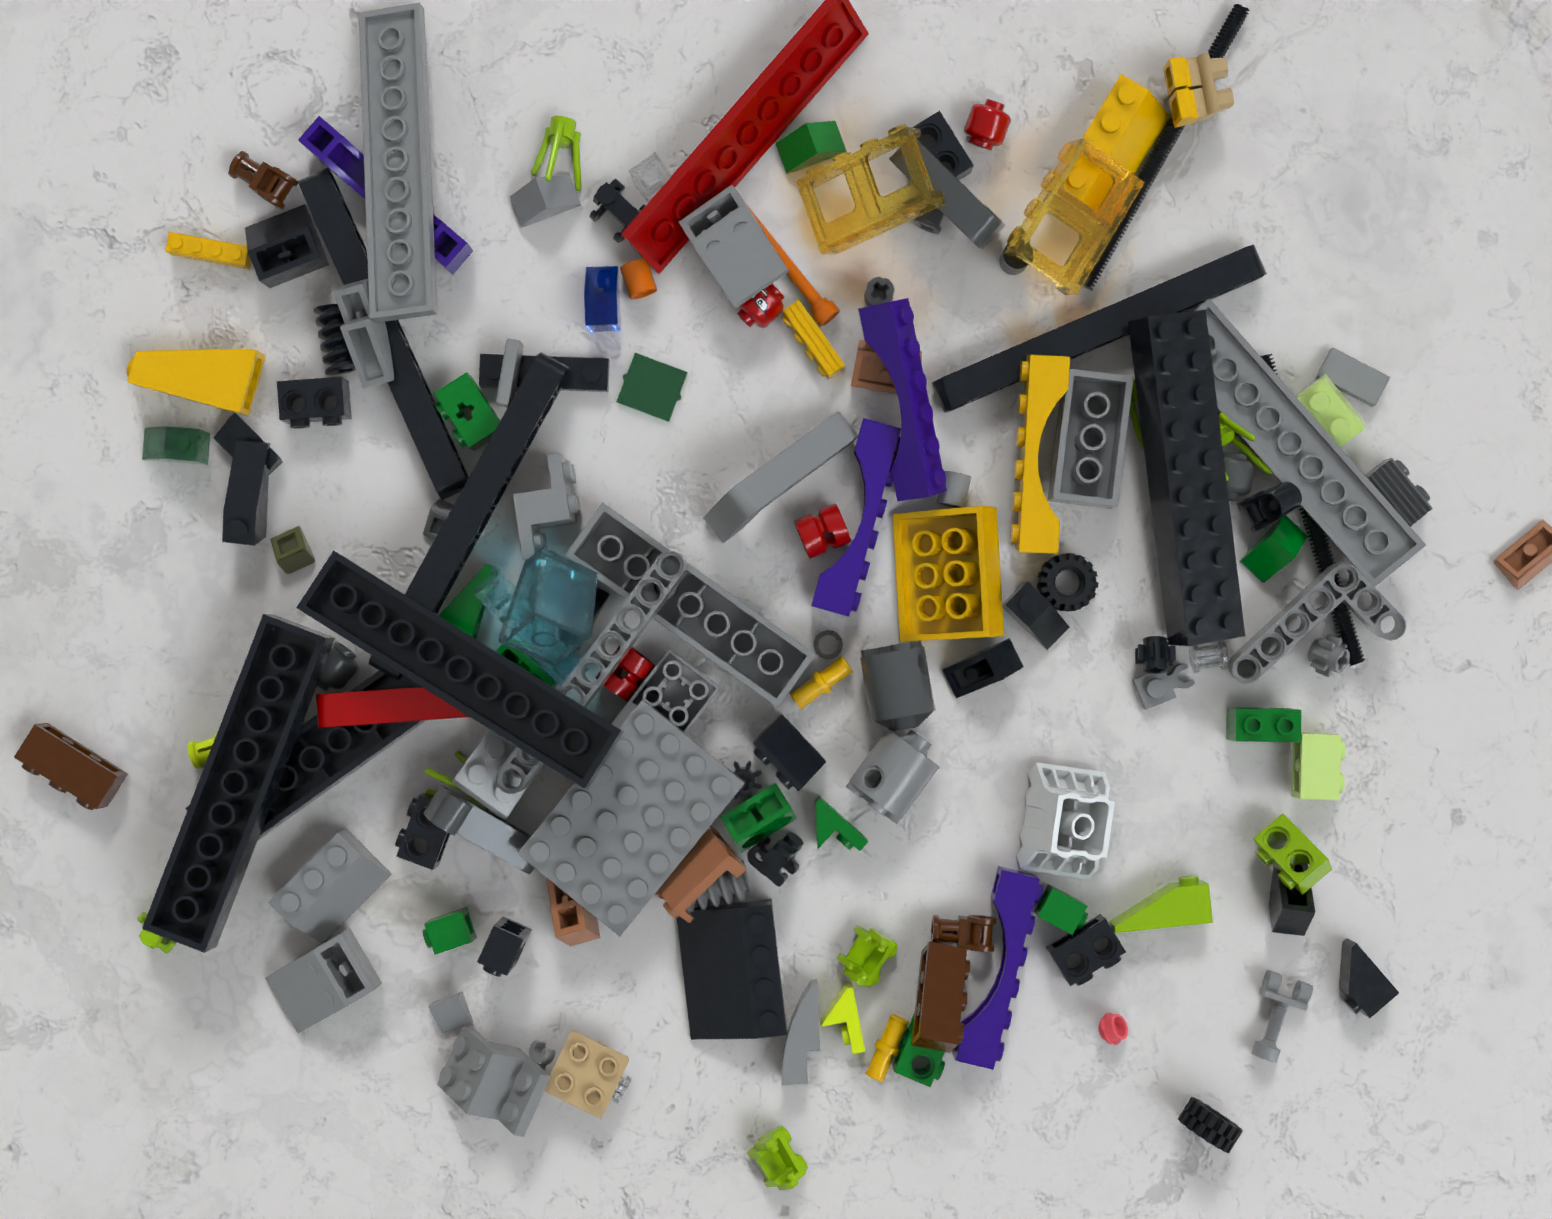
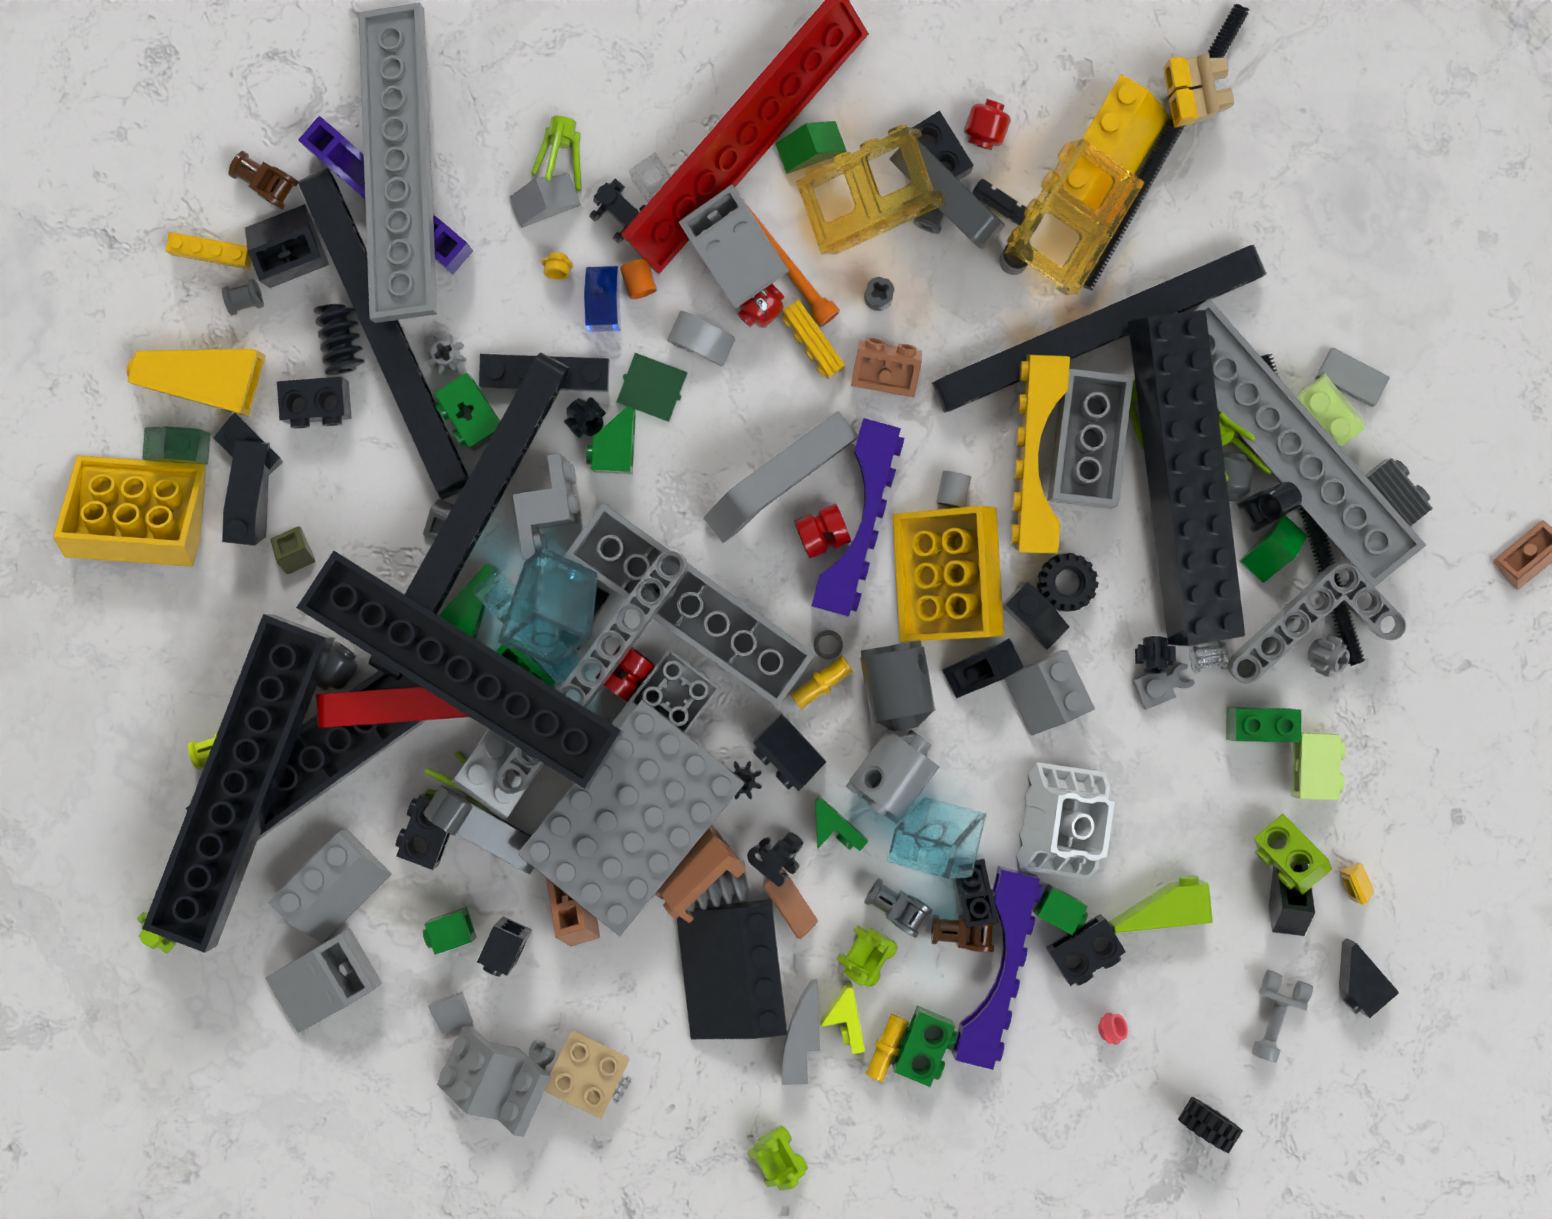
(70, 766): reddish brown brick -> none
(132, 511): none -> yellow slope
(242, 297): none -> dark grey bush
(365, 339): light grey slope -> none
(455, 356): none -> light grey gear
(509, 372): light grey tile -> none
(557, 266): none -> yellow plate
(584, 417): none -> black gear
(614, 445): none -> green slope
(701, 337): none -> light grey panel
(758, 817): green brick -> none
(791, 906): none -> nougat slope
(892, 335): dark purple arch -> none
(900, 907): none -> flat silver connector
(938, 839): none -> clear light blue slope
(940, 997): reddish brown brick -> none
(977, 897): none -> black slope
(1000, 201): none -> black axle
(1049, 692): none -> light grey slope
(1357, 883): none -> yellow slope

